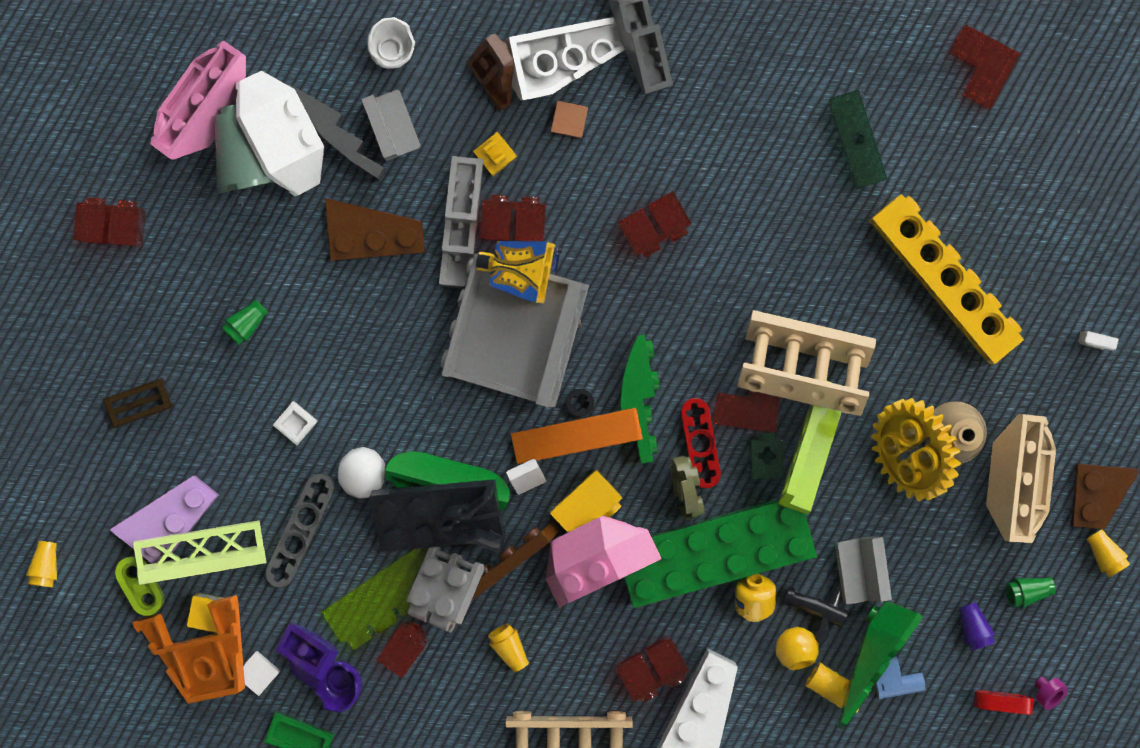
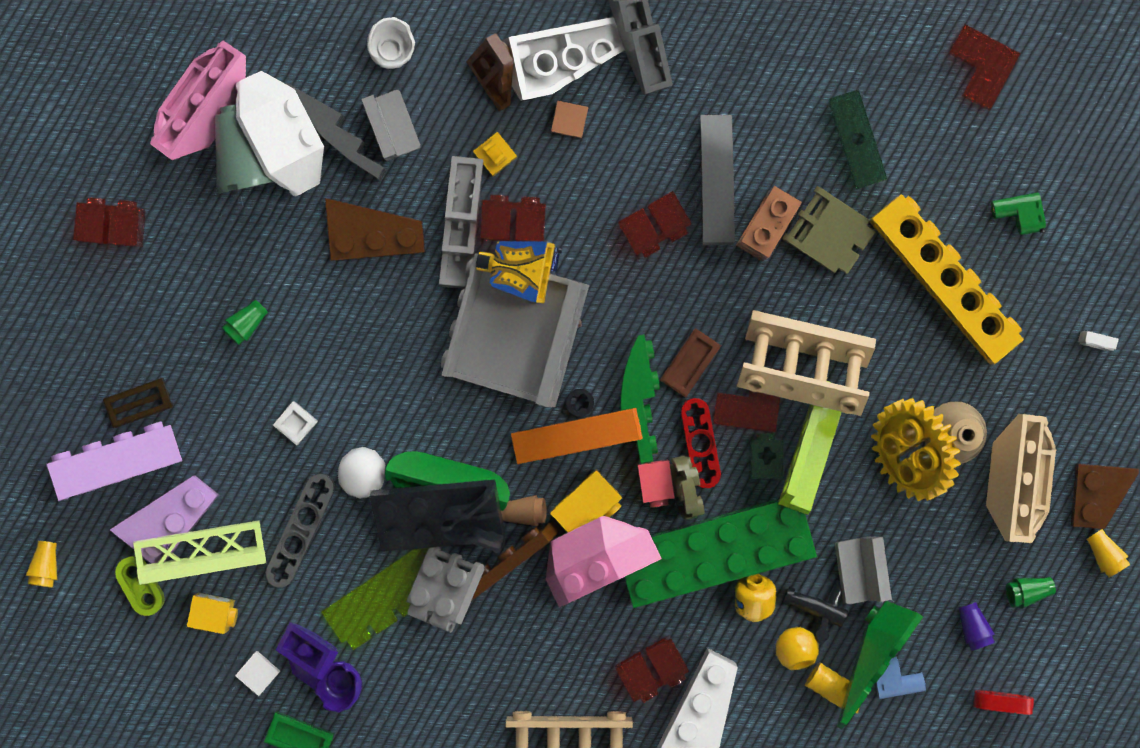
(113, 462): none -> lavender wedge
(202, 665): orange wing -> none
(403, 648): clear red piece -> none
(508, 646): yellow cone -> none
(526, 476): white tile -> none
(526, 511): none -> medium nougat cone
(656, 482): none -> coral brick
(690, 362): none -> copper tile
(717, 180): none -> dark grey slope
(768, 223): none -> nougat window
(830, 232): none -> olive plate
(1026, 209): none -> green piece
(1050, 692): magenta tile -> none

